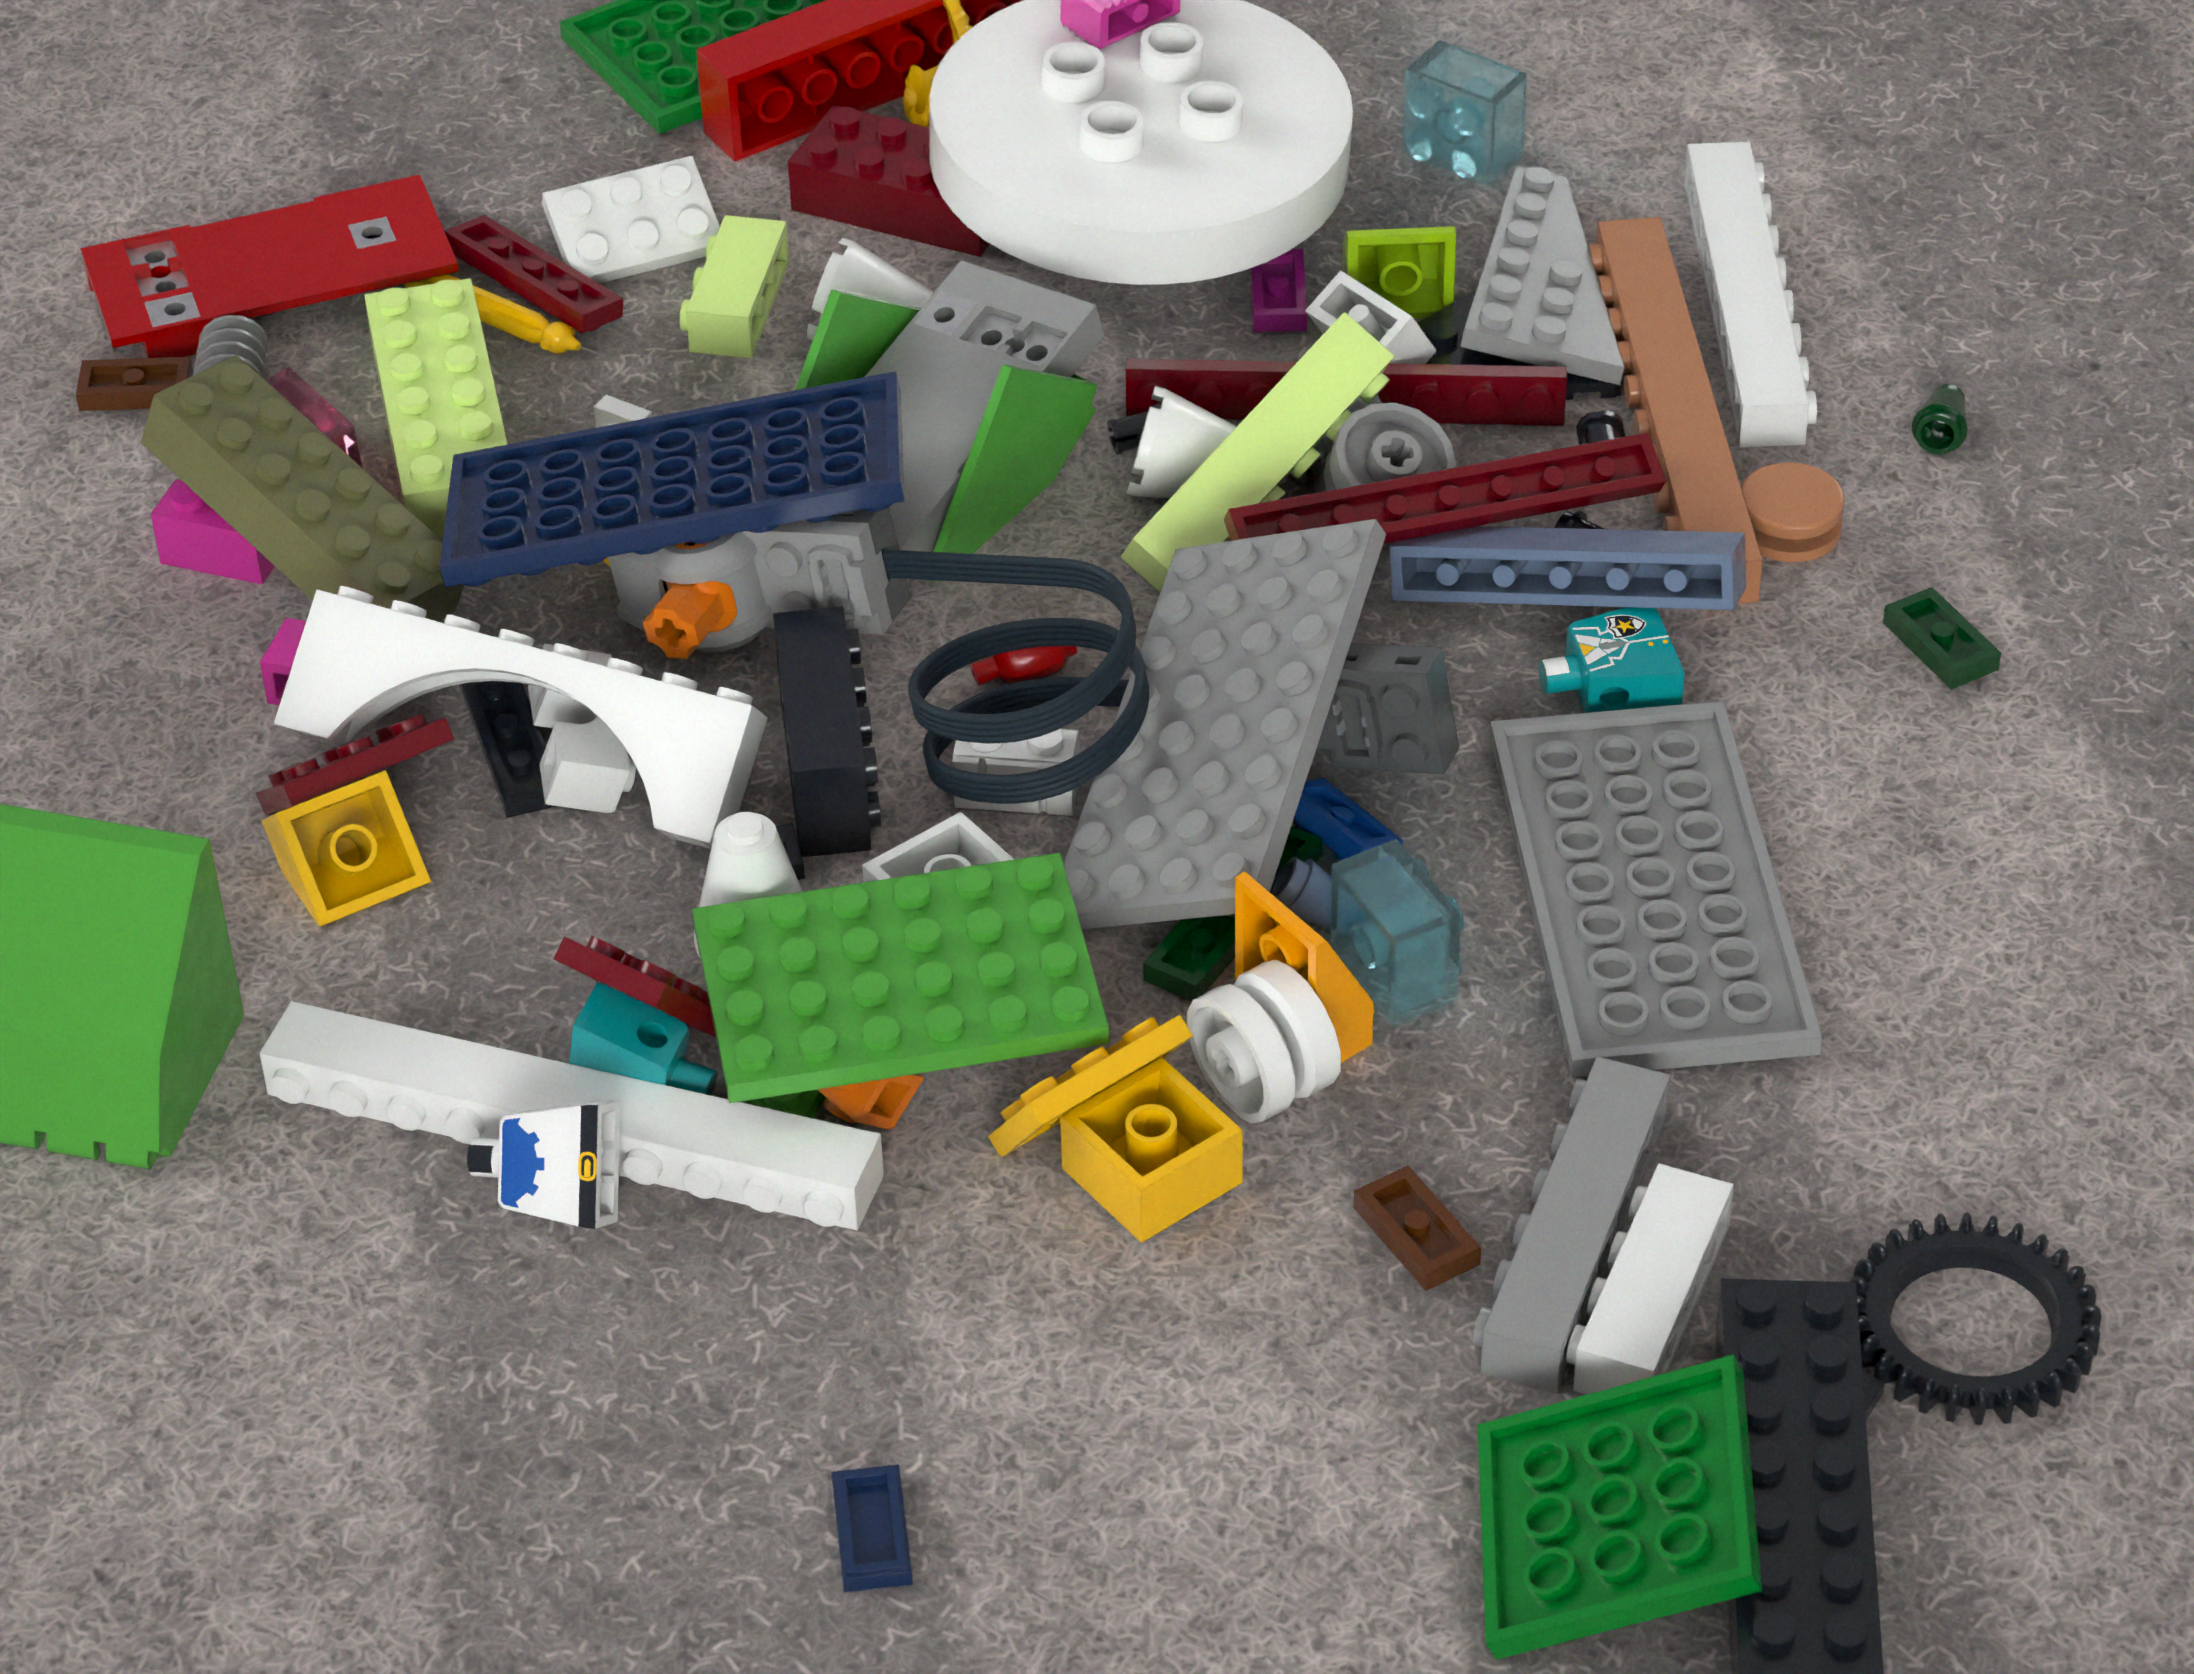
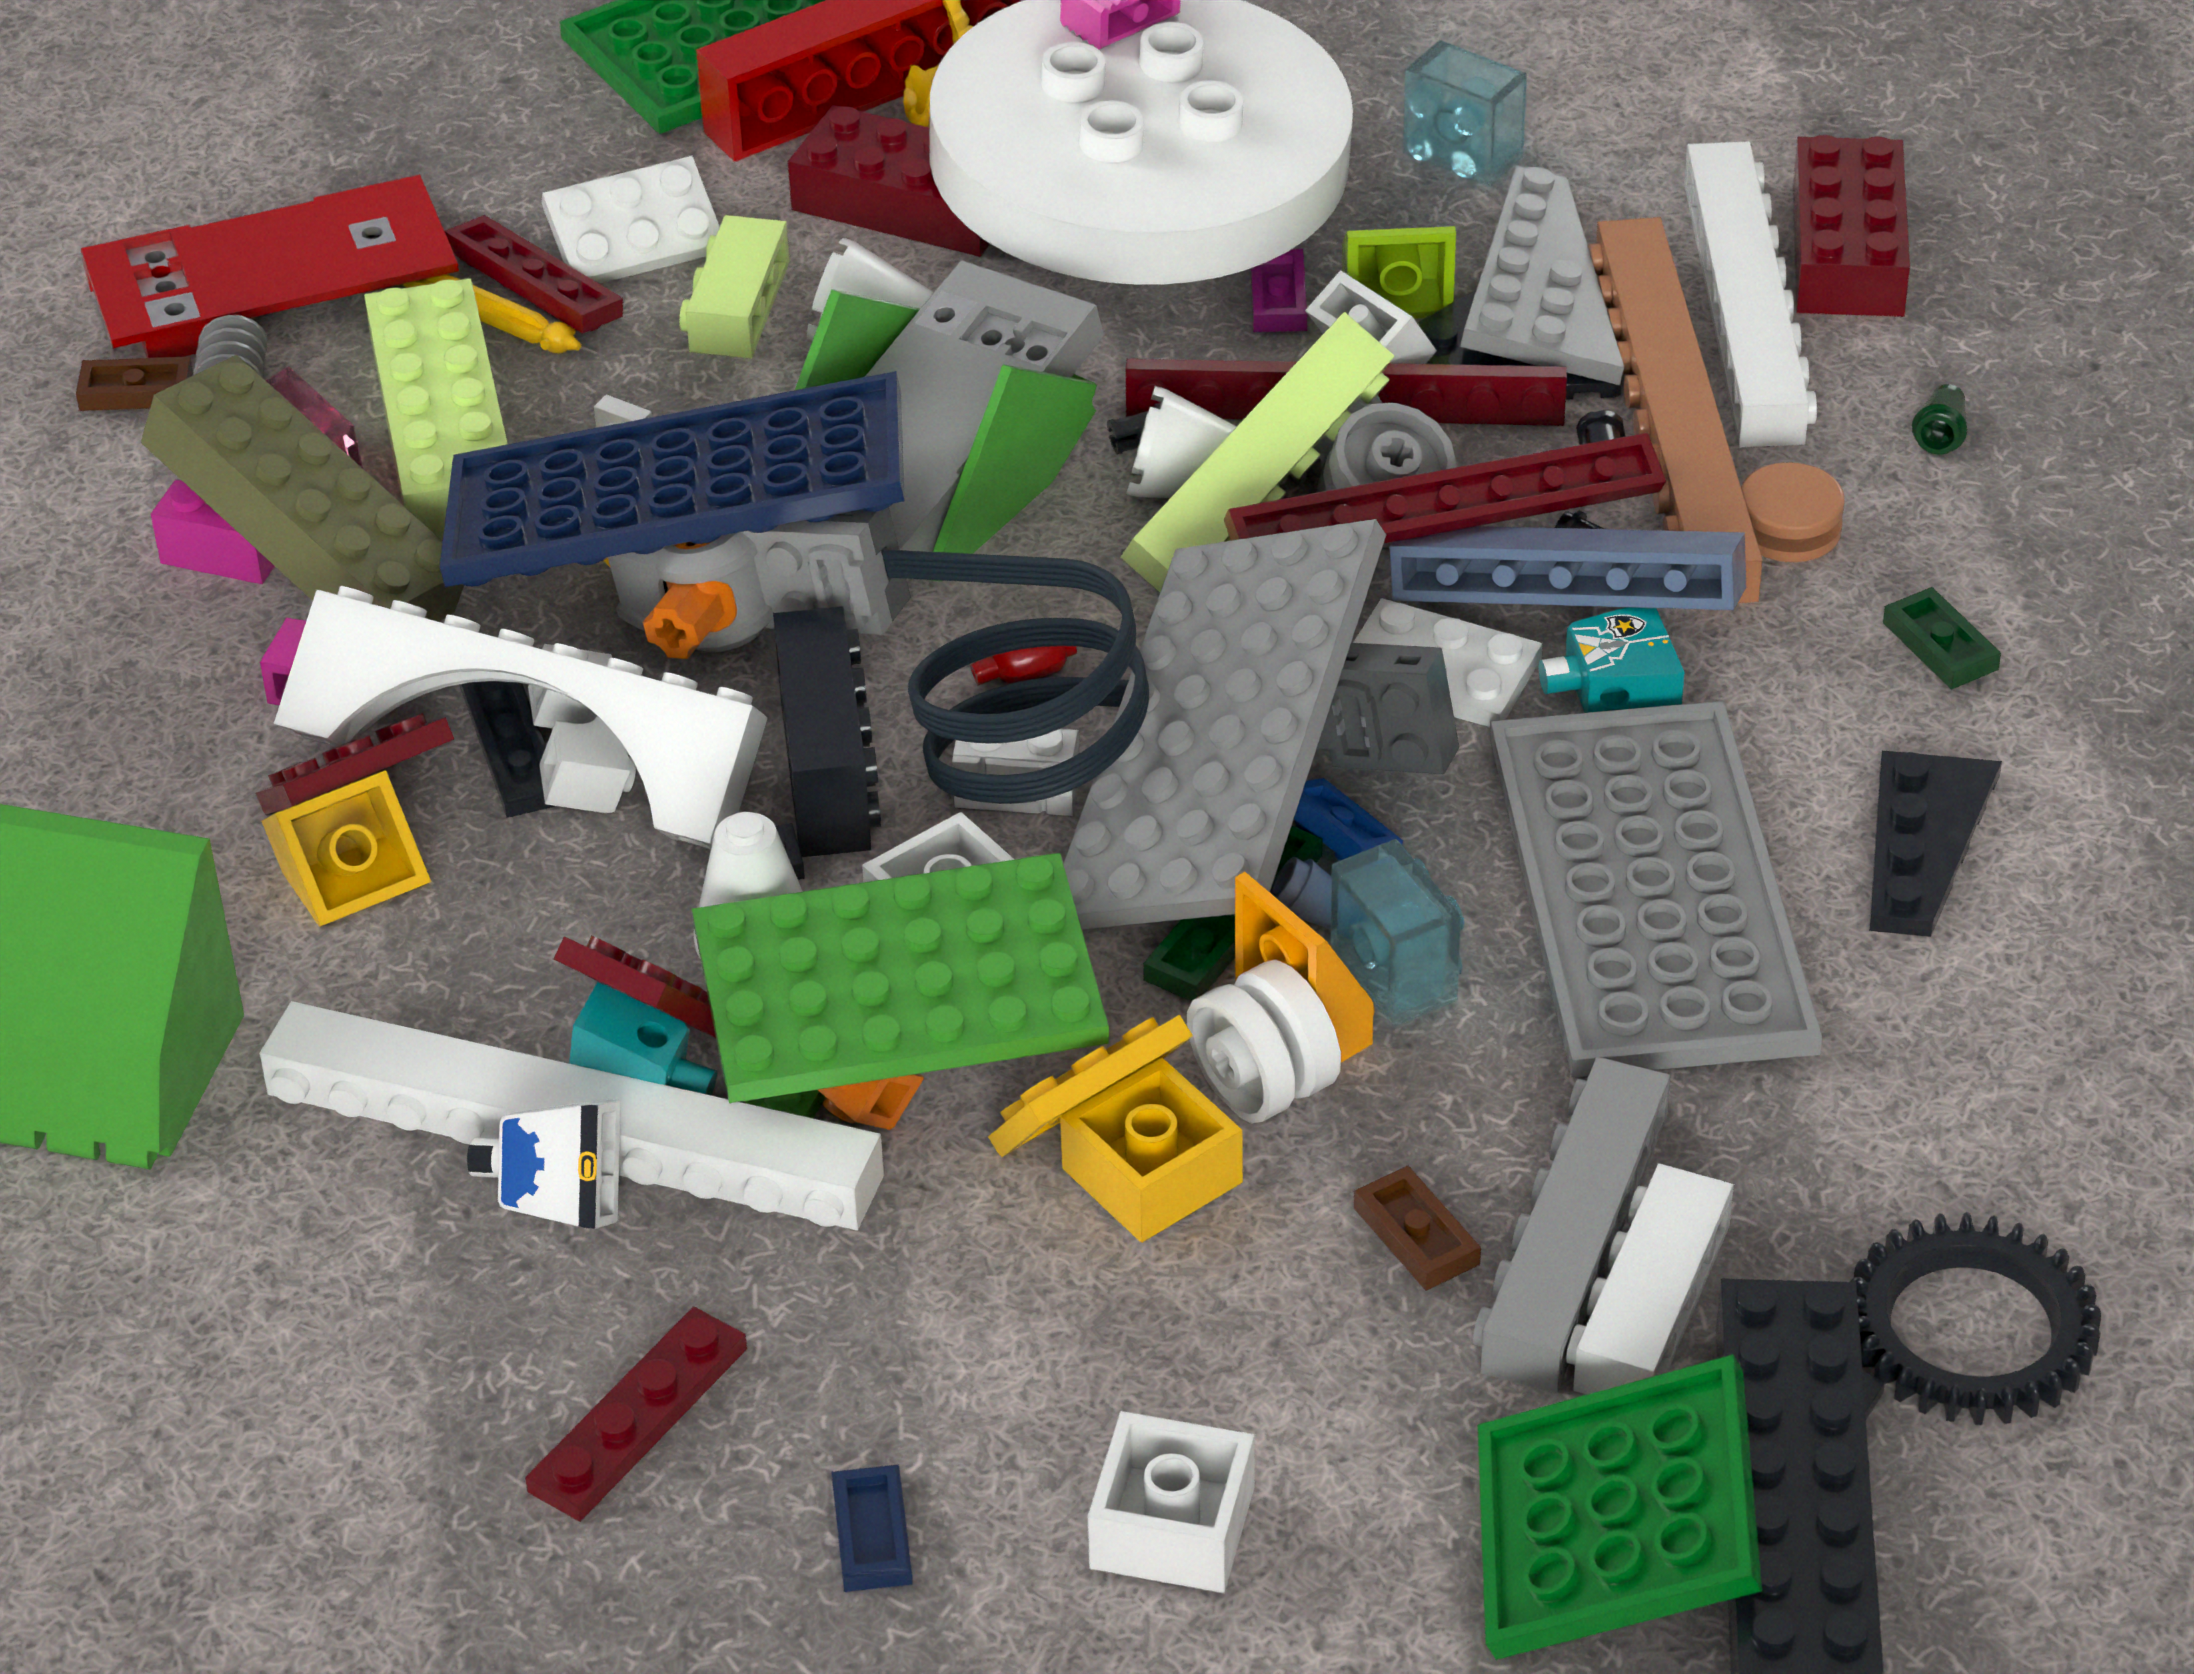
(636, 1413): none -> dark red plate
(1171, 1501): none -> white brick
(1482, 664): none -> white plate
(1850, 226): none -> dark red brick
(1923, 834): none -> black wing

